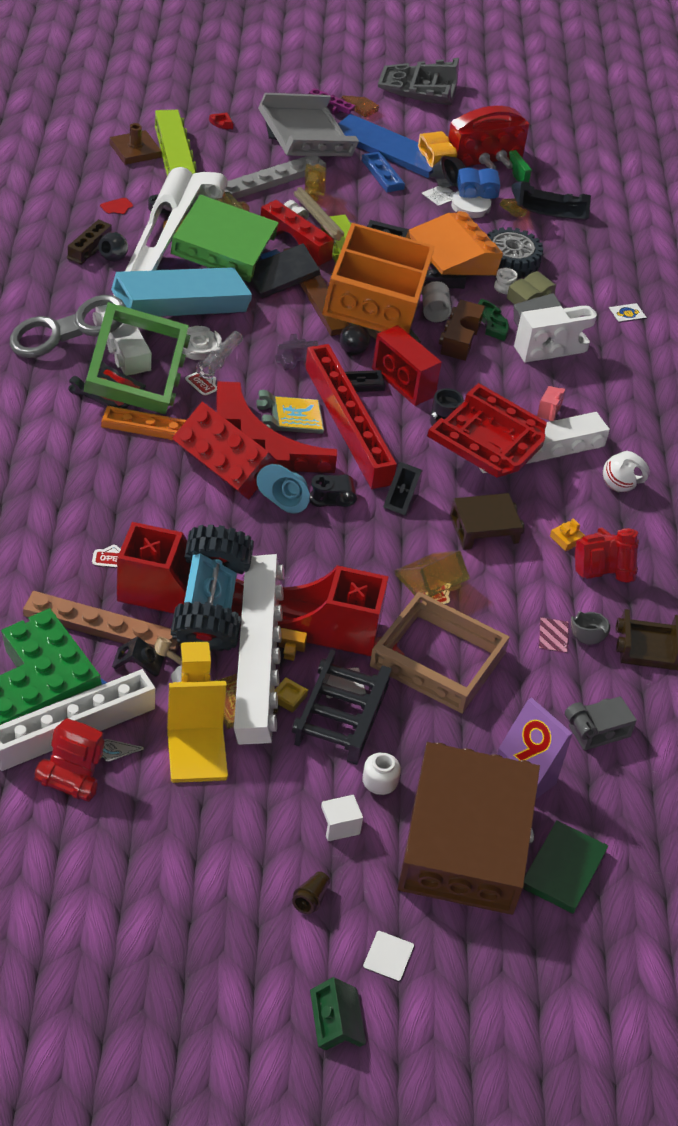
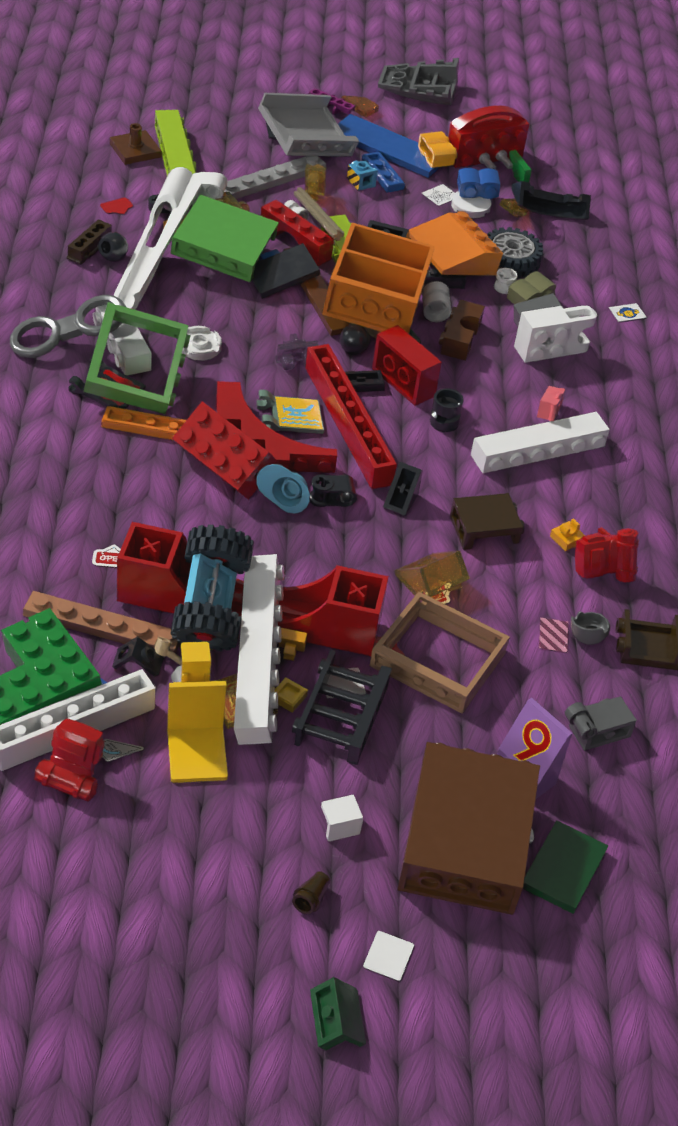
(182, 291): medium azure brick -> none
(202, 385): sticker -> none
(215, 359): clear pin -> none
(221, 120): red tile -> none
(361, 169): none -> dark azure brick
(381, 773): white head -> none
(446, 171): black piece -> none
(491, 432): red wedge -> none
(494, 321): dark green tile -> none
(619, 471): white helmet -> none

